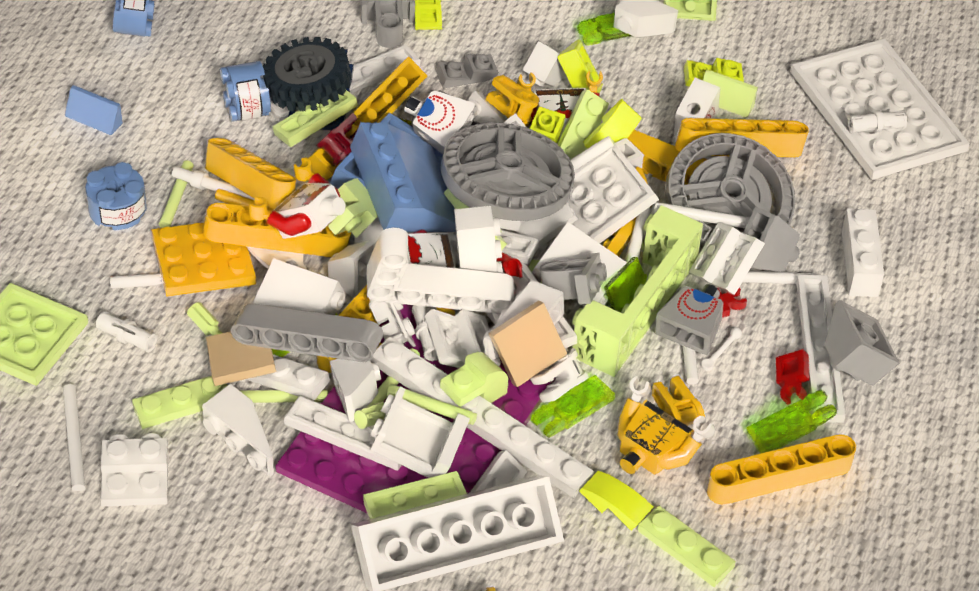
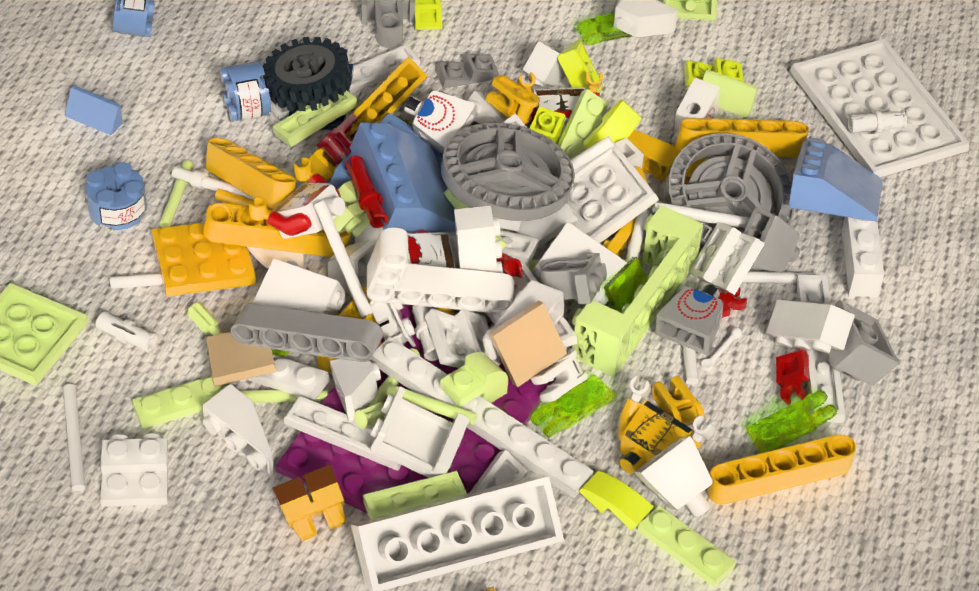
(300, 511): none -> yellow hips
(343, 259): none -> white bar
(369, 198): none -> red pin
(678, 476): none -> white torso
(810, 325): none -> white brick
(834, 183): none -> medium blue slope

